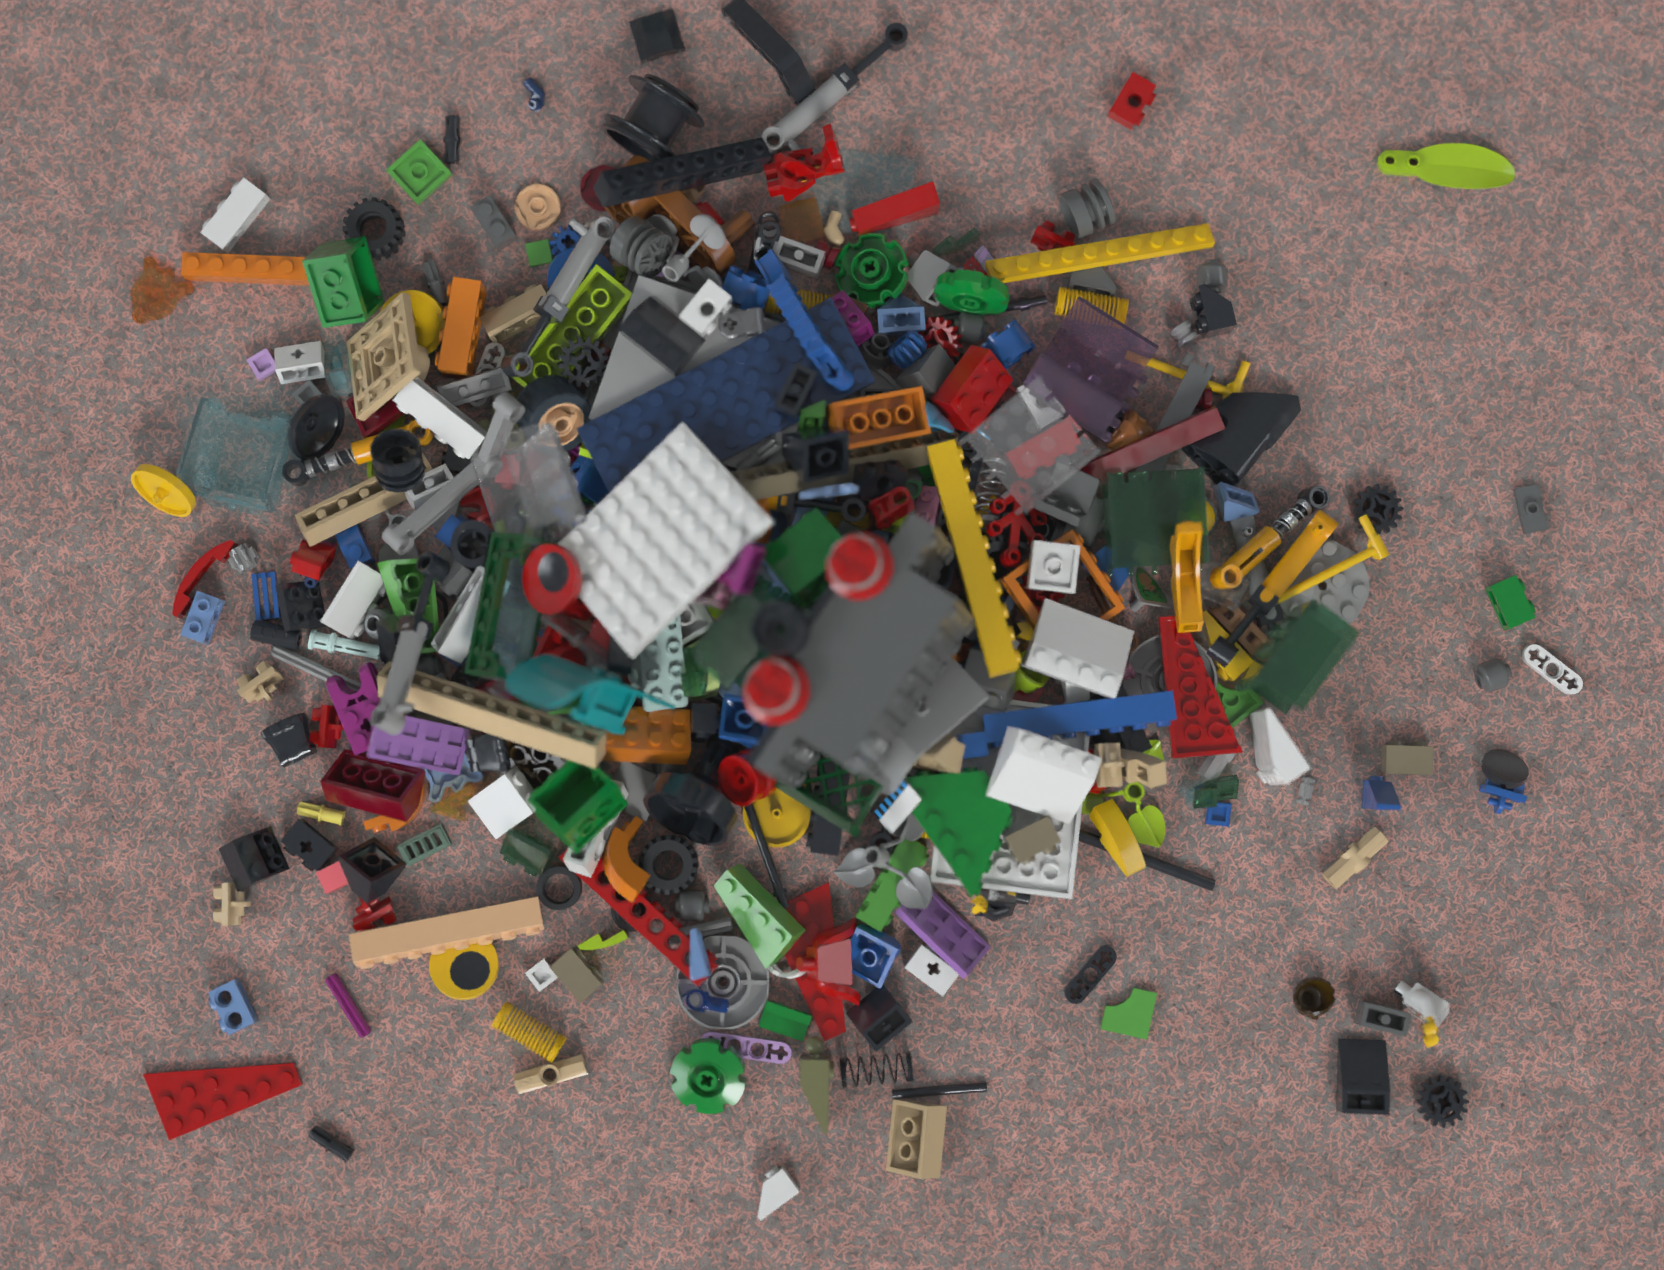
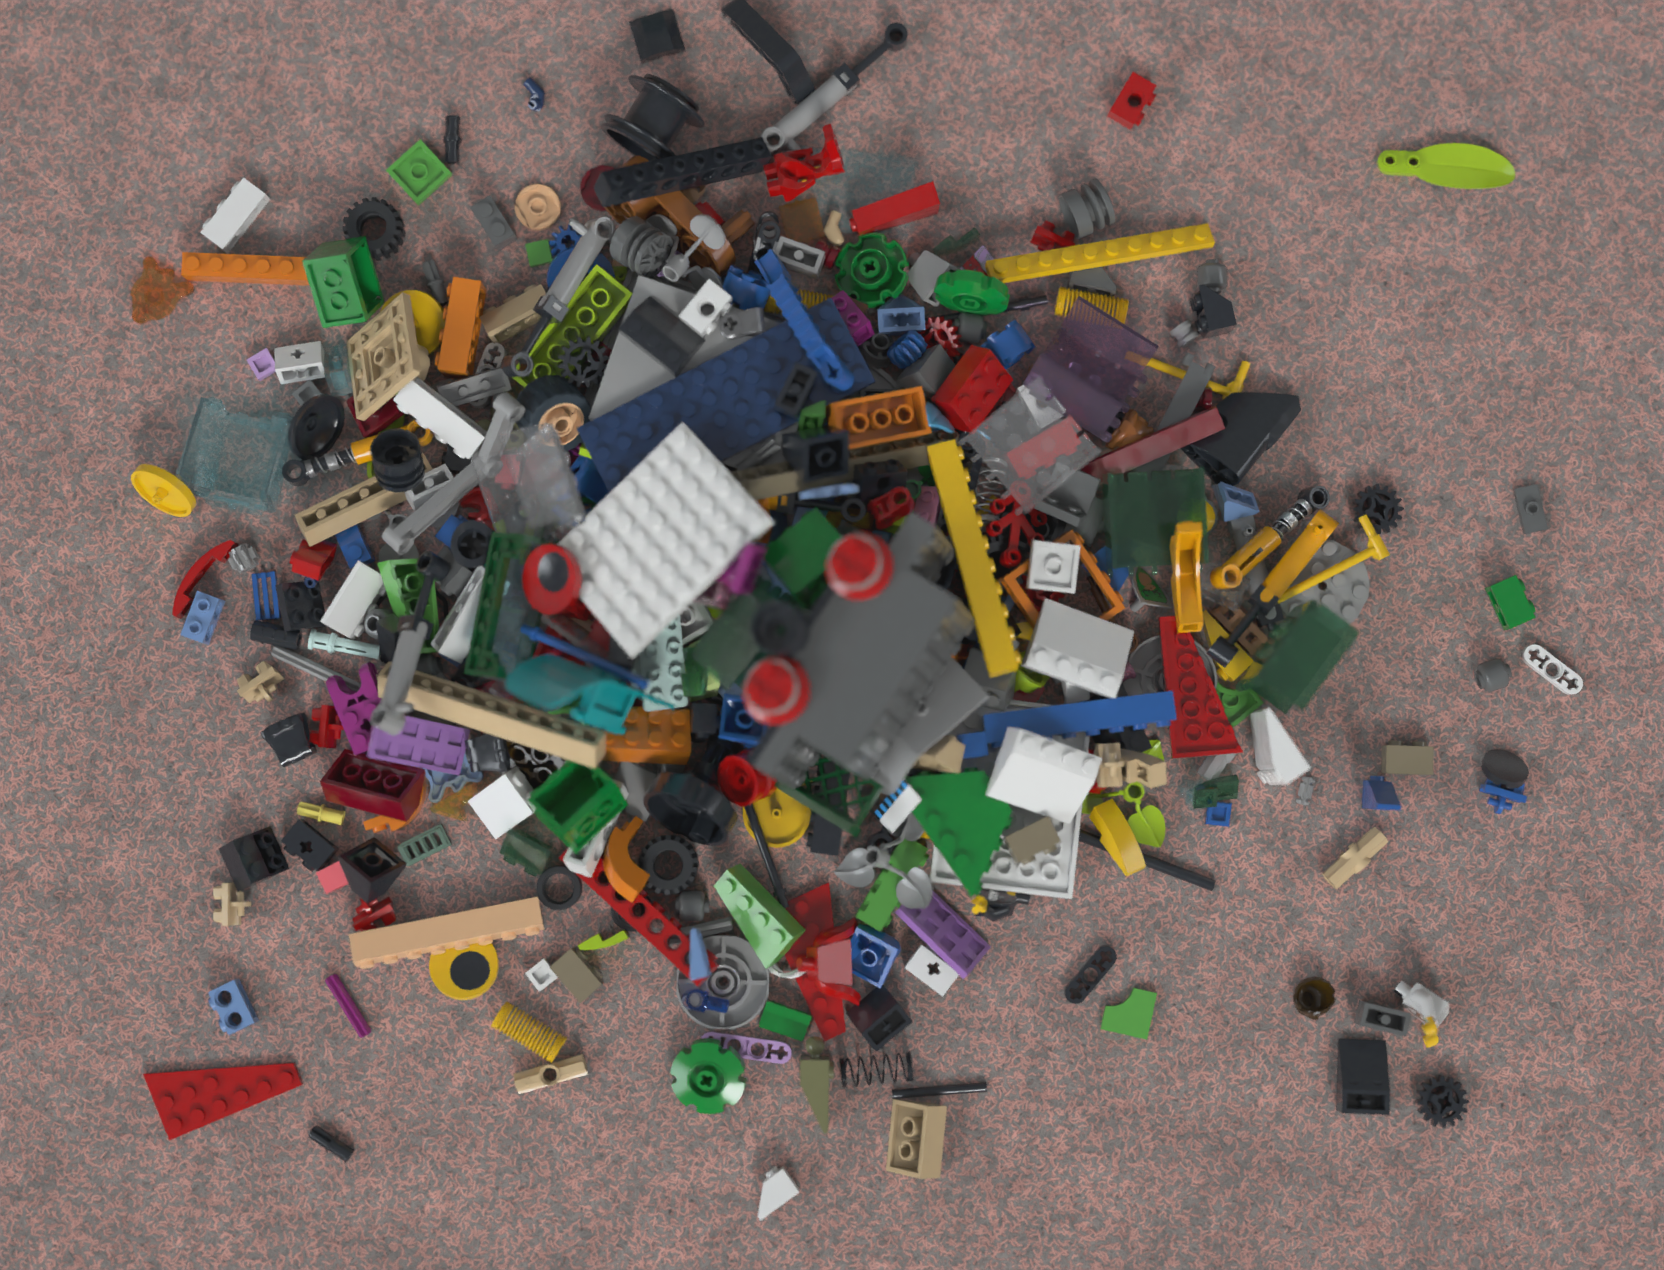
(537, 634): none -> blue bar

